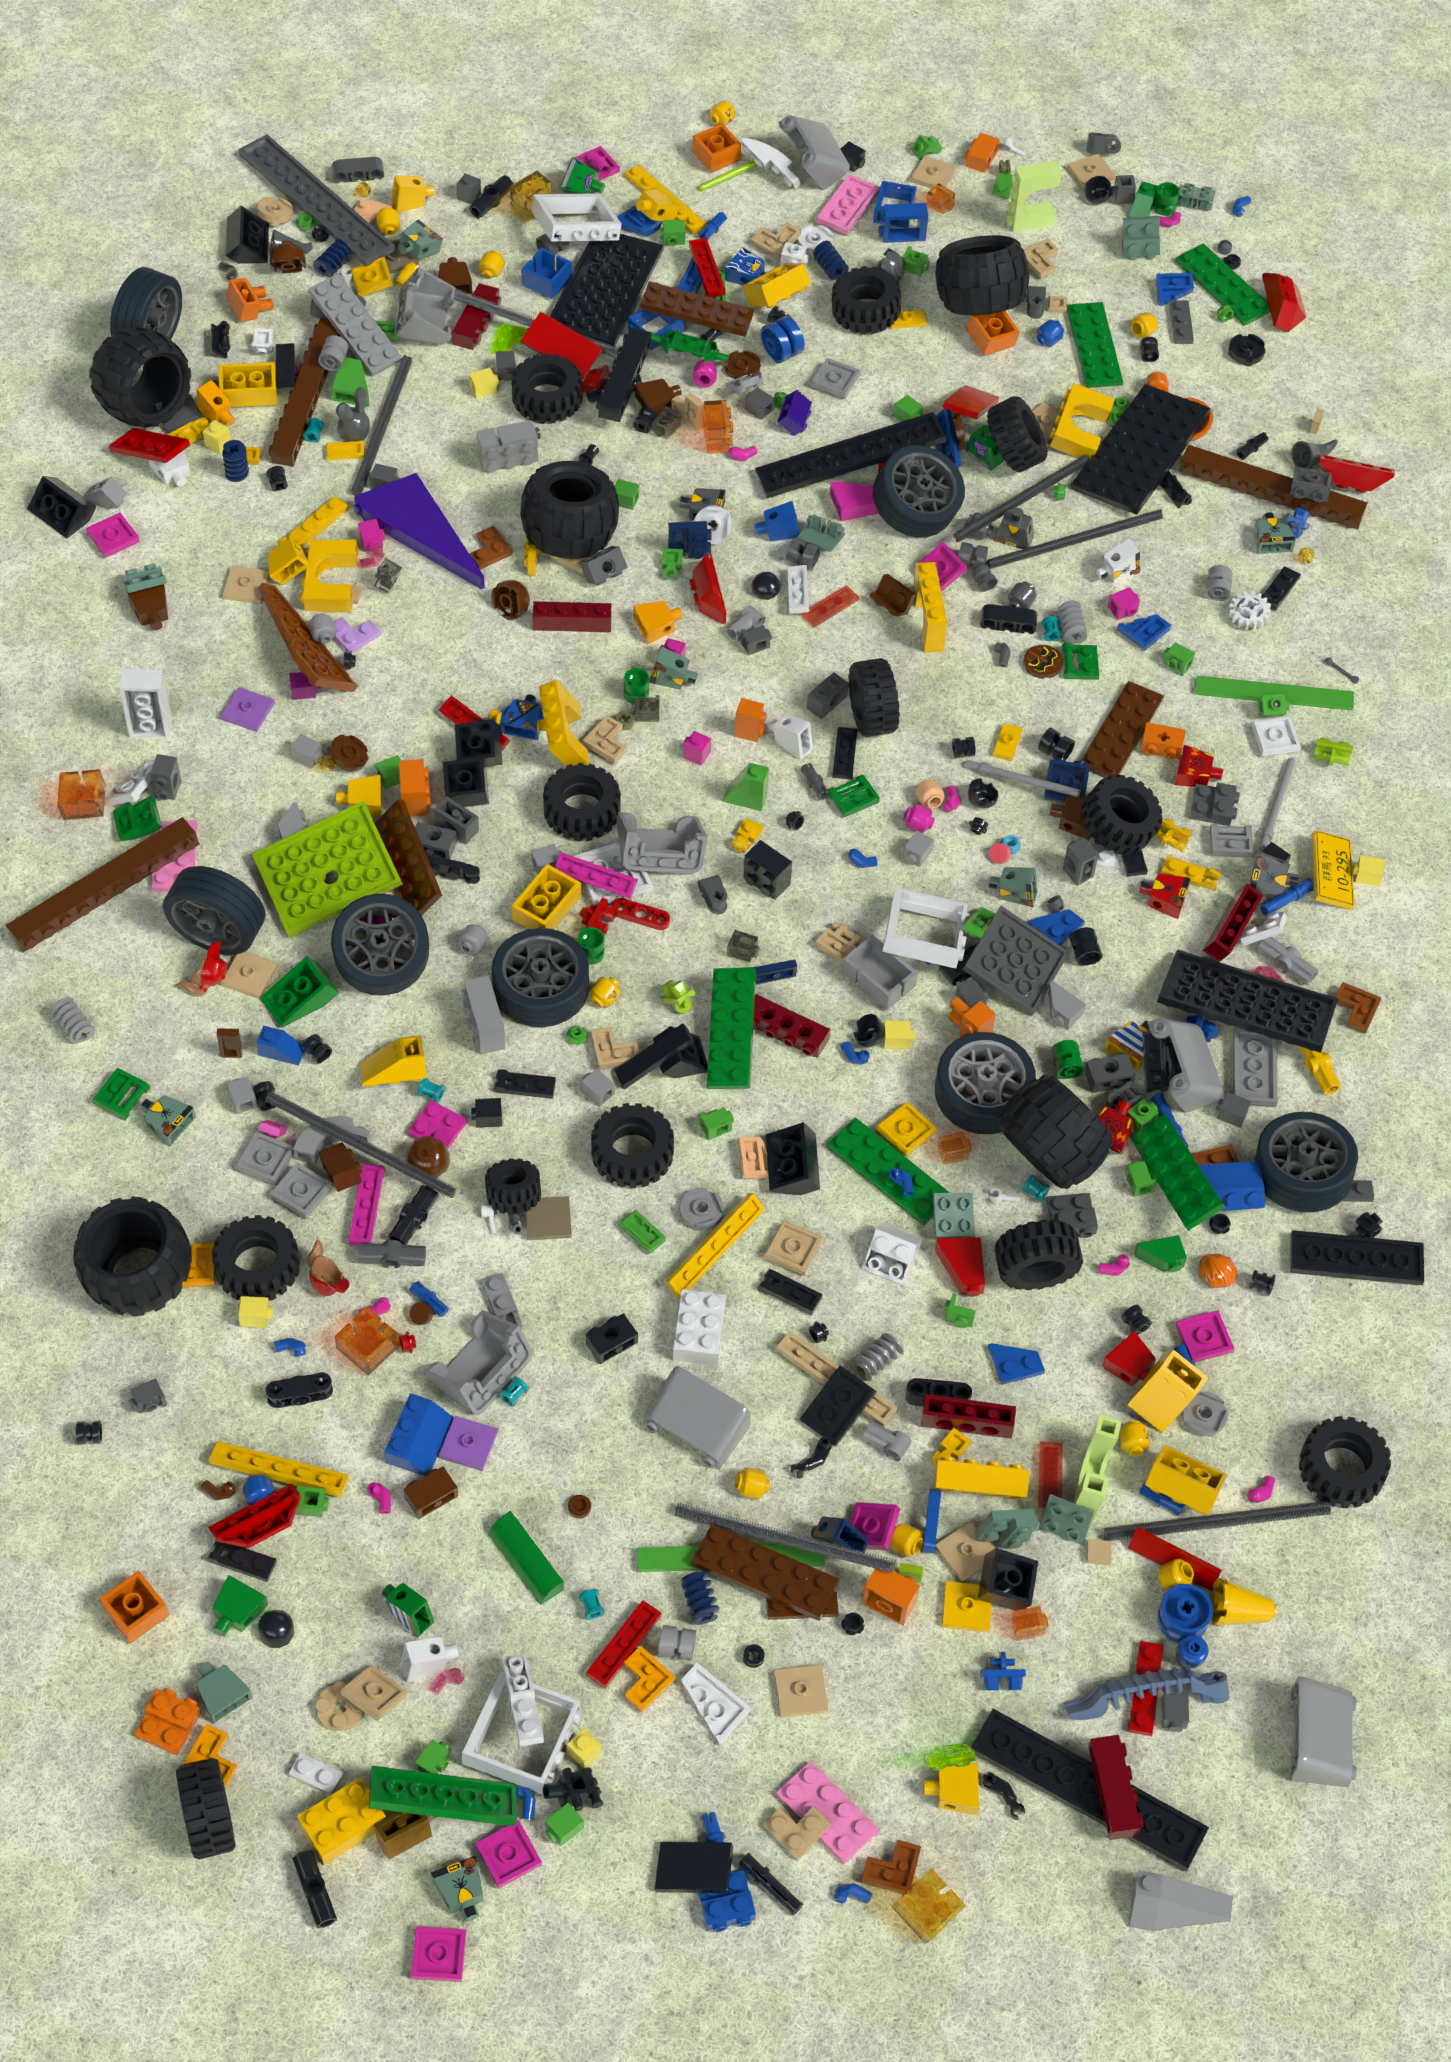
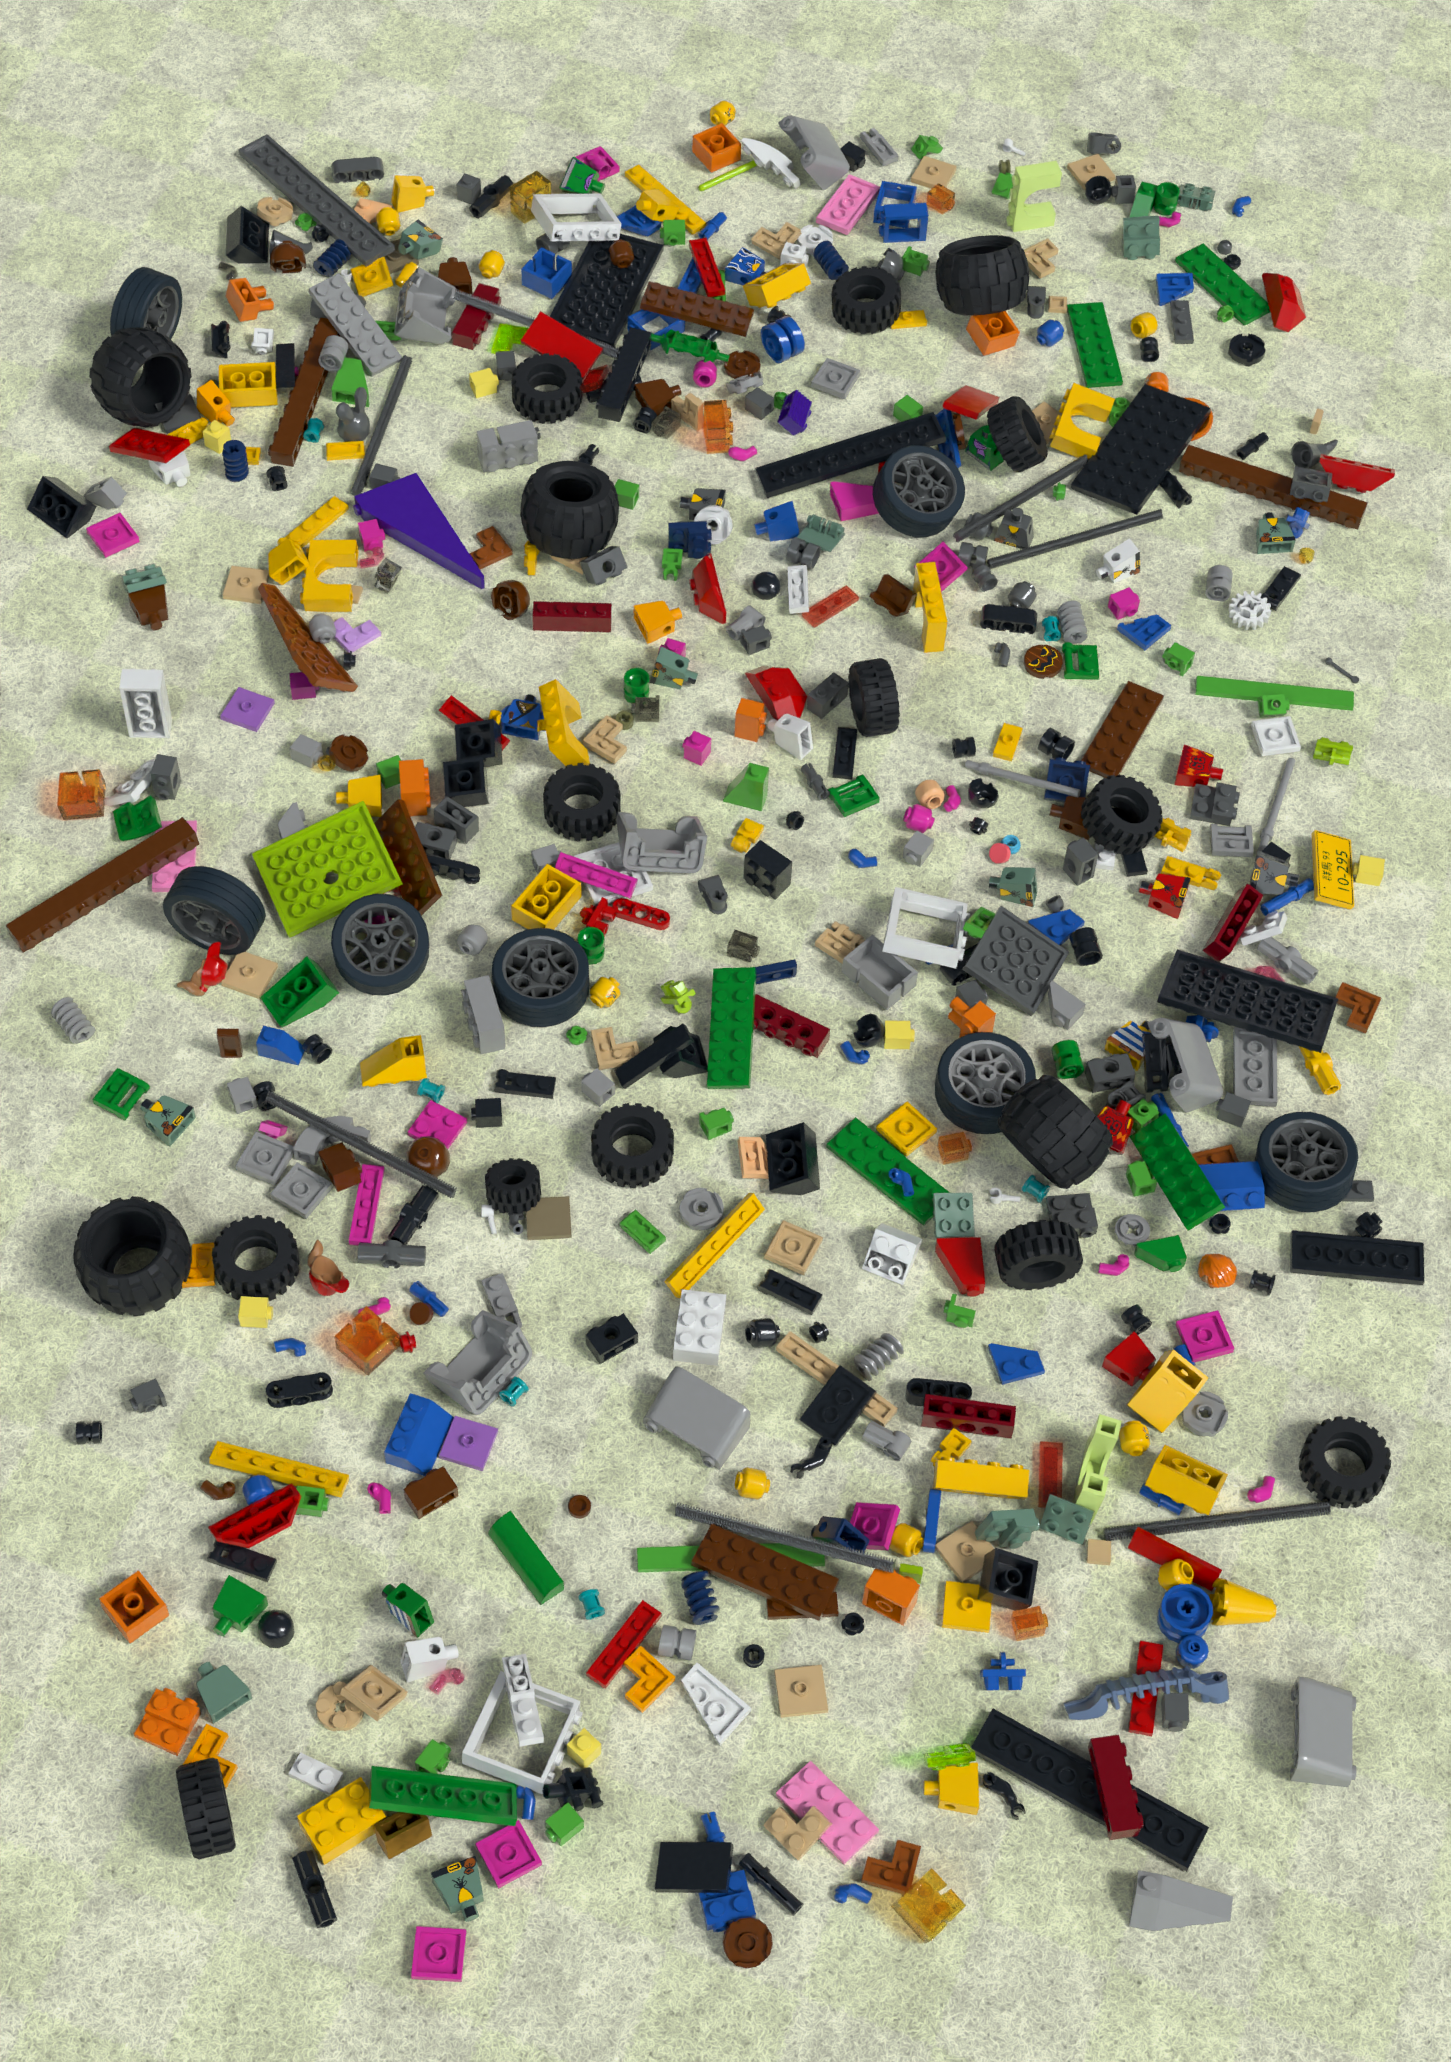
(621, 254): none -> reddish brown head
(747, 1942): none -> reddish brown tile
(762, 1332): none -> black head
(778, 690): none -> red wedge
(879, 147): none -> light grey hinge
(982, 152): orange brick -> none
(1132, 1221): none -> light grey gear
(1163, 740): orange brick -> none

